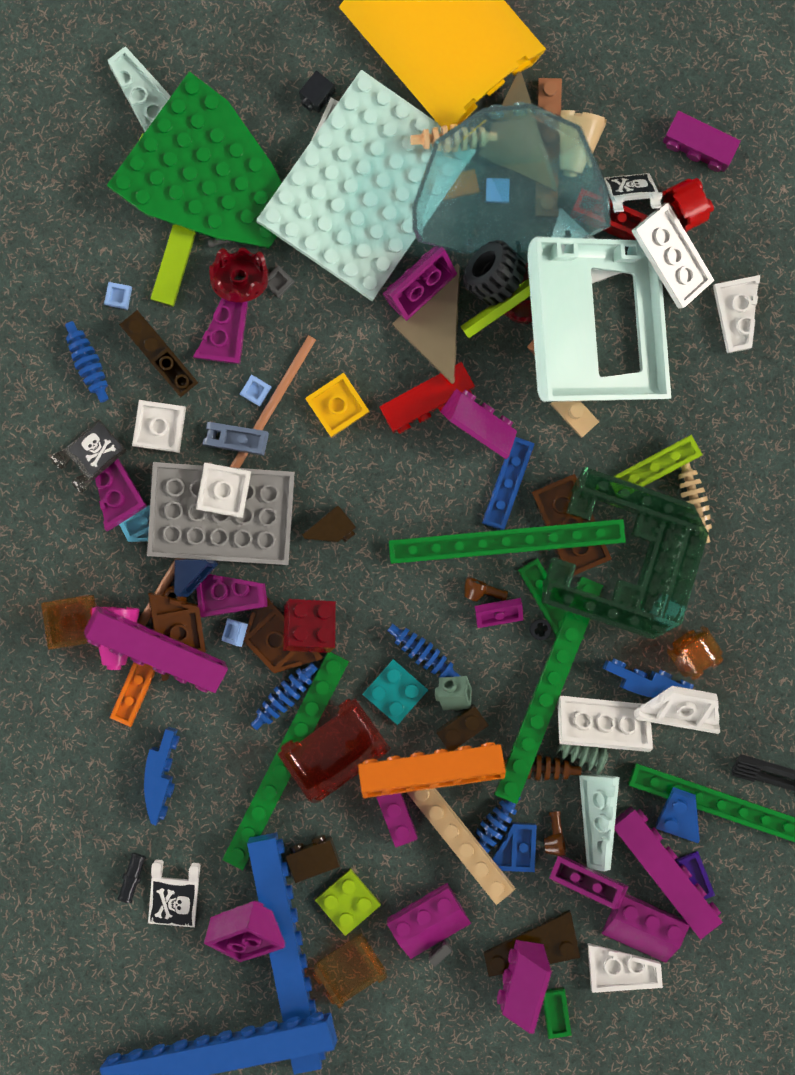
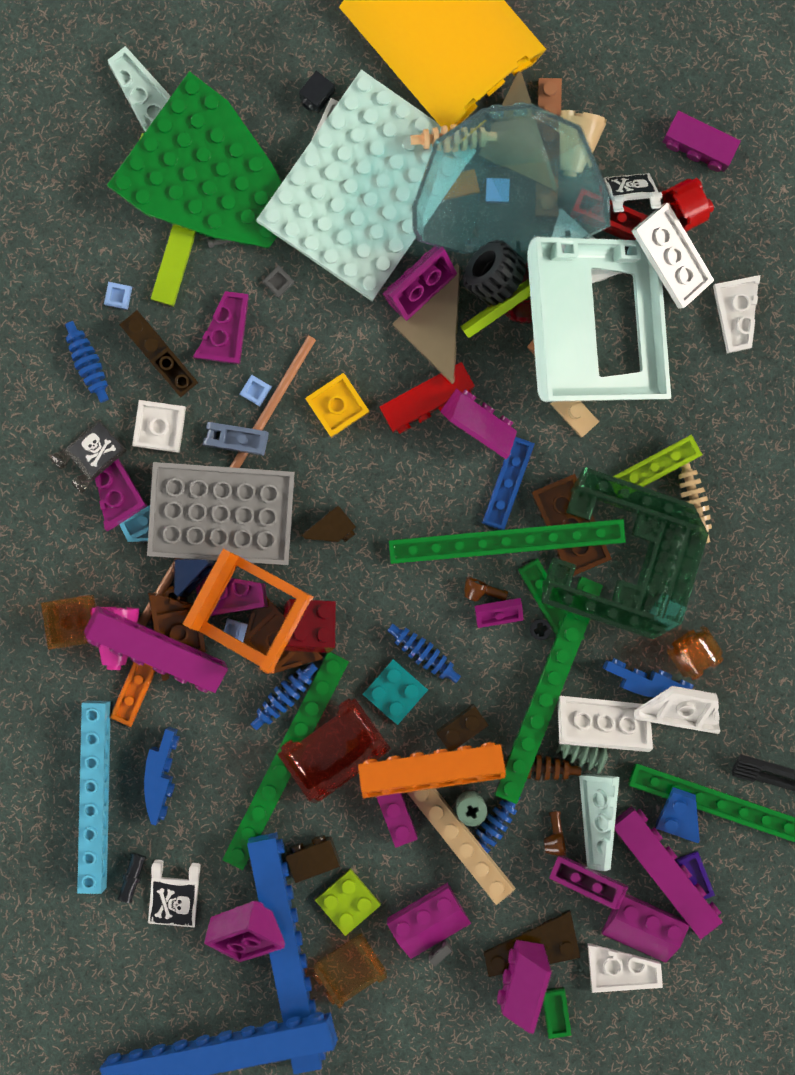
(94, 797): none -> medium azure brick
(212, 591): none -> orange piece
(223, 490): white plate -> none
(243, 264): dark red plate -> none
(454, 693): sand green brick -> none
(465, 815): none -> sand green piece
(517, 848): blue wing -> none

